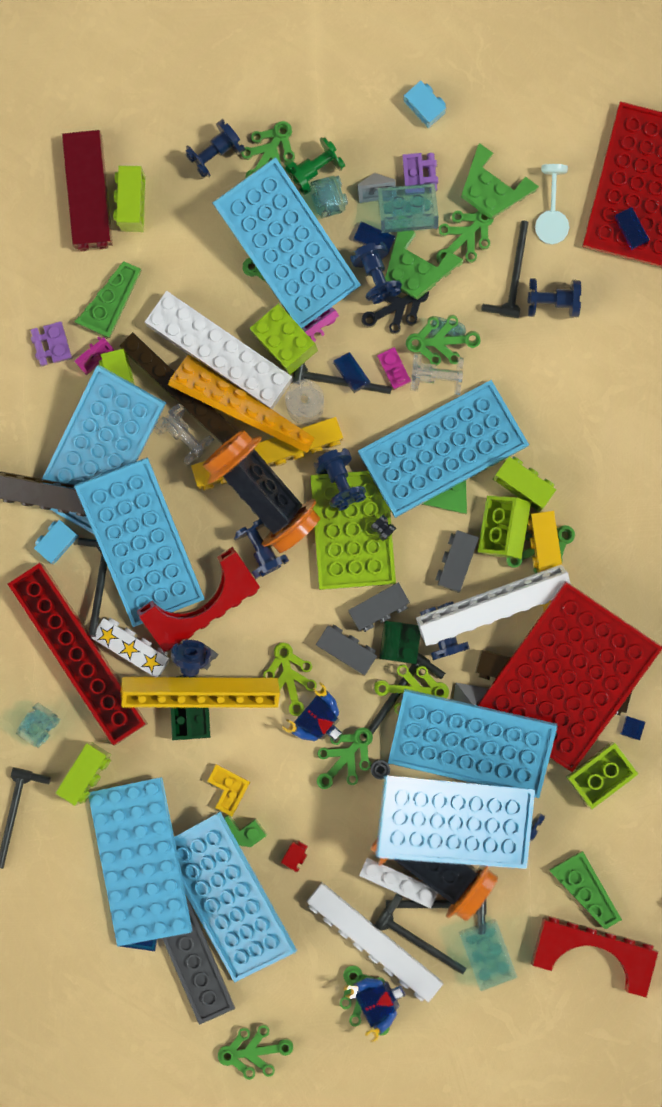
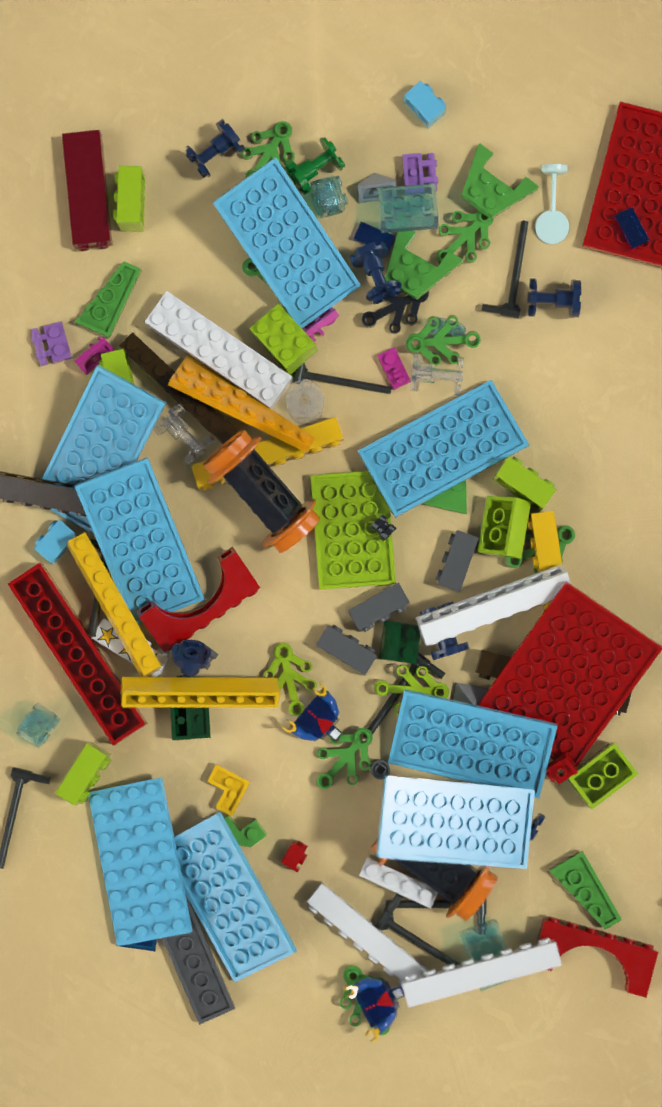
(113, 605): none -> yellow brick
(252, 1052): bright green plant -> none
(264, 555): dark blue piece -> none
(334, 465): dark blue piece -> none
(351, 372): clear blue tile -> none
(481, 973): none -> white brick
(562, 762): none -> red brick
(633, 728): clear blue tile -> none

